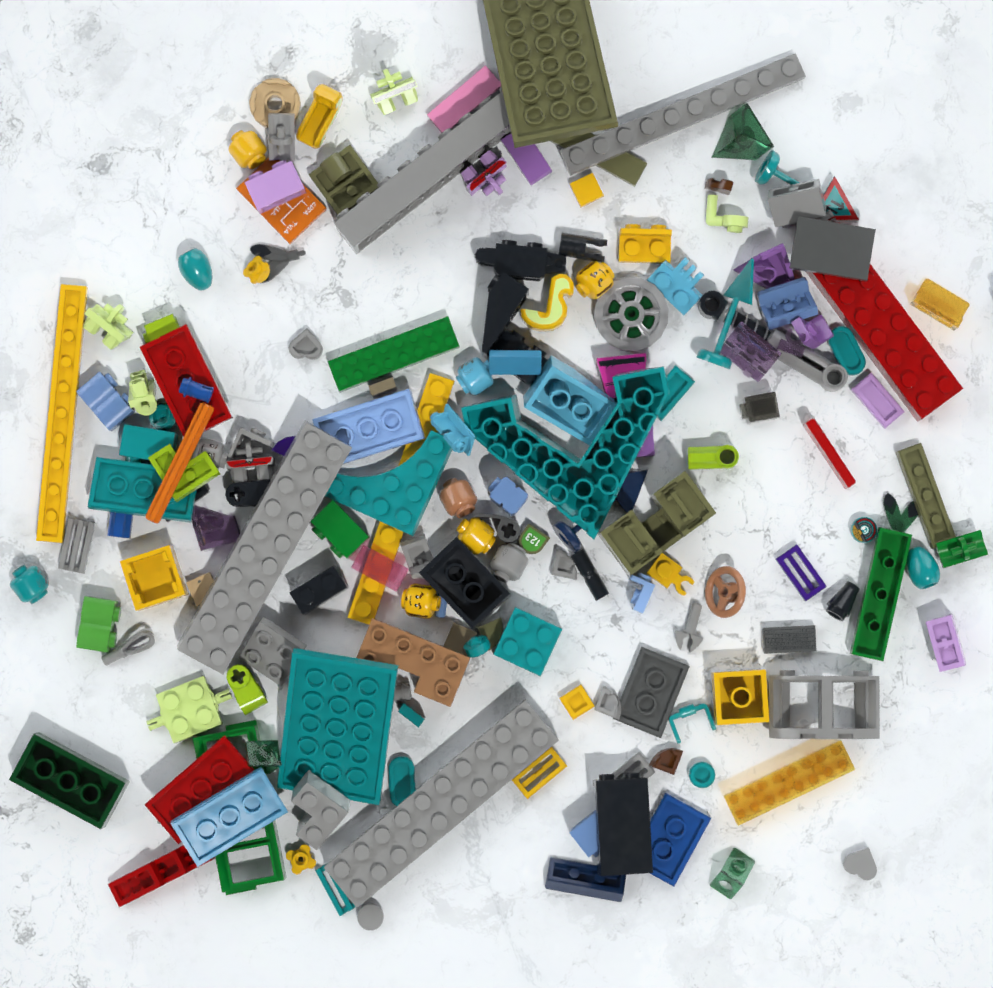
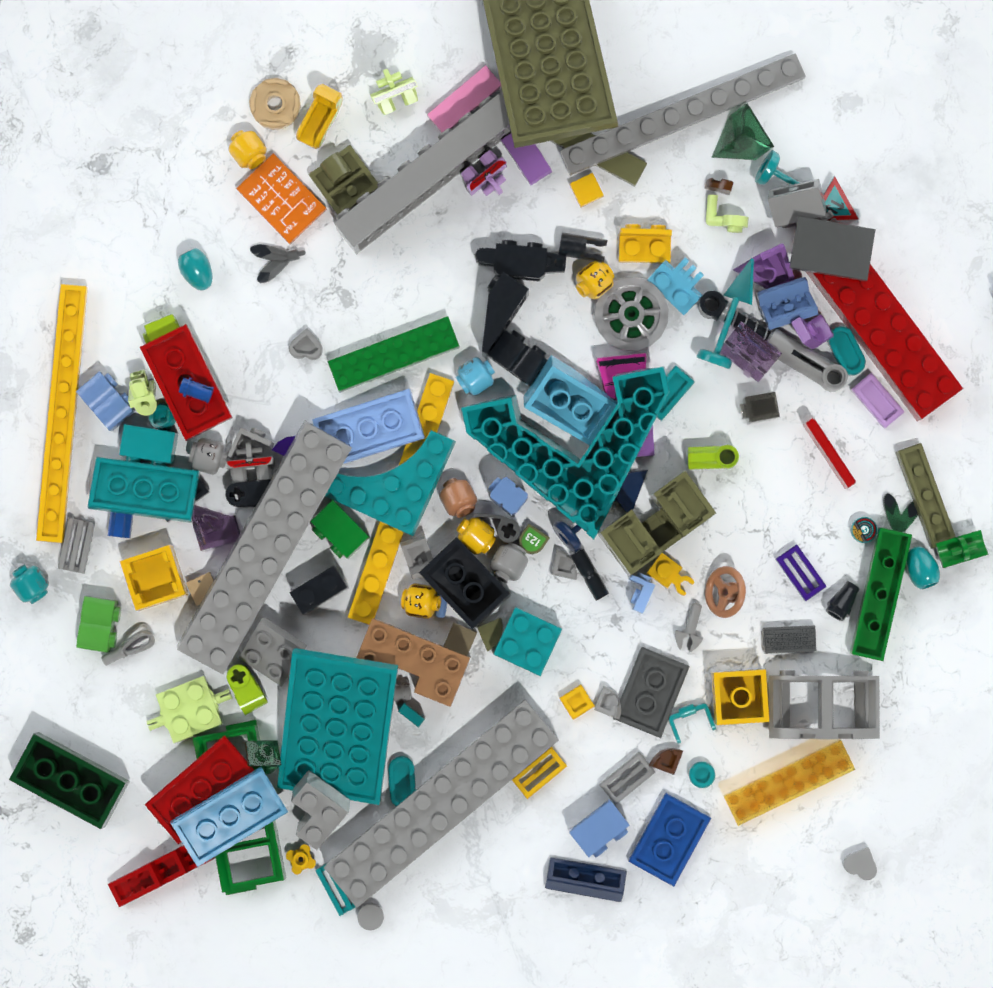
(111, 321): yellowish green hips -> none
(179, 463): orange axle -> none
(197, 473): lime plate -> none
(257, 270): yellow plate -> none
(274, 186): lavender brick -> none
(281, 136): light grey hips -> none
(380, 568): clear pink tile -> none
(382, 387): dark tan tile -> none
(459, 435): medium azure hinge -> none
(477, 646): teal tile -> none
(515, 362): dark azure tile -> none
(556, 310): animal -> none
(623, 825): black panel -> none
(734, 872): clear green bracket -> none
(790, 346): clear purple tile -> none
(940, 304): clear yellow panel -> none
(946, 643): lavender hinge -> none

